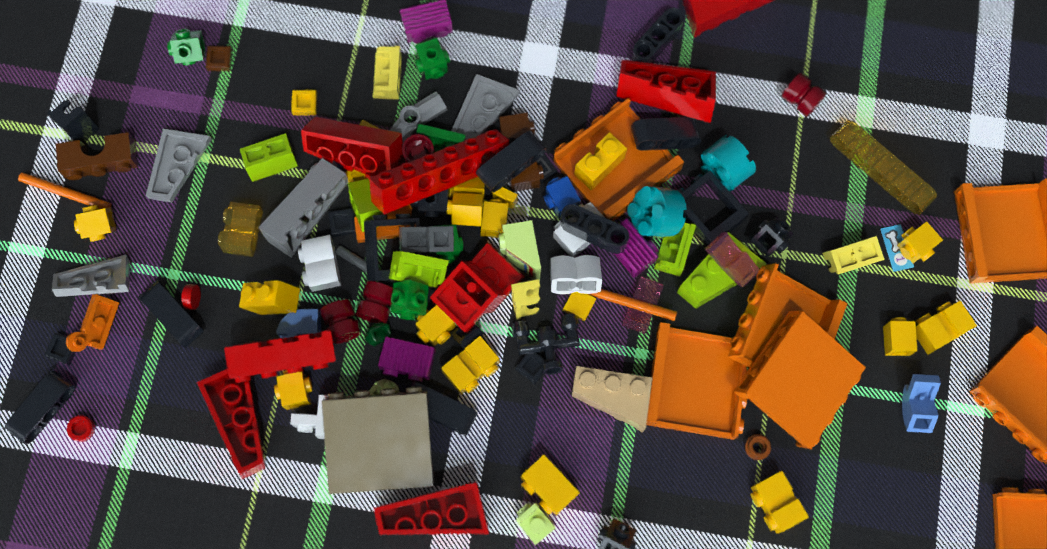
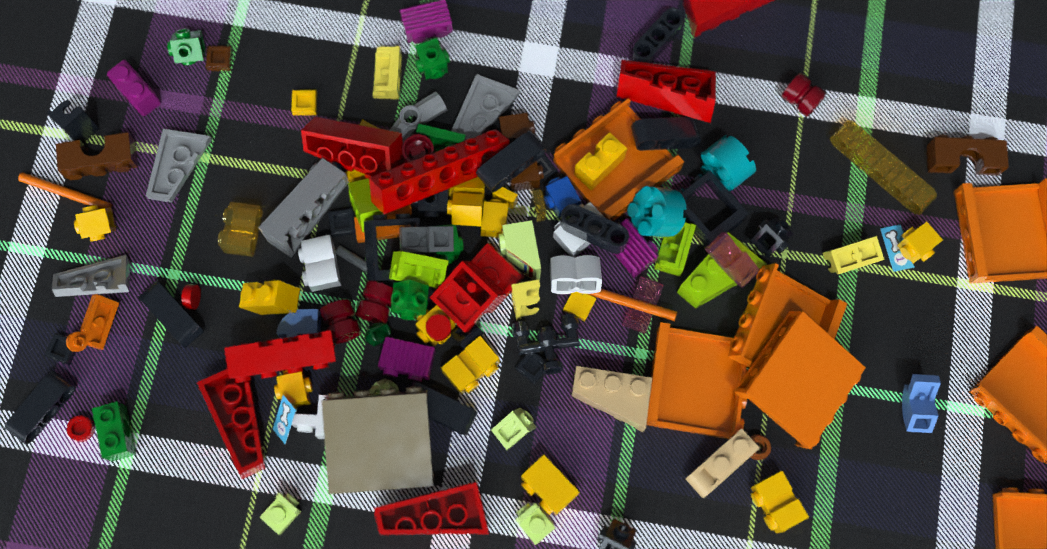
(114, 431): none -> green brick
(133, 88): none -> magenta brick
(268, 157): lime hinge -> none
(281, 513): none -> yellowish green bracket
(284, 419): none -> medium azure sticker
(438, 327): none -> red tile
(514, 427): none -> yellowish green bracket
(539, 205): none -> clear yellow tile
(722, 463): none -> tan plate
(900, 337): yellow brick -> none
(943, 327): yellow brick -> none
(987, 154): none -> reddish brown arch

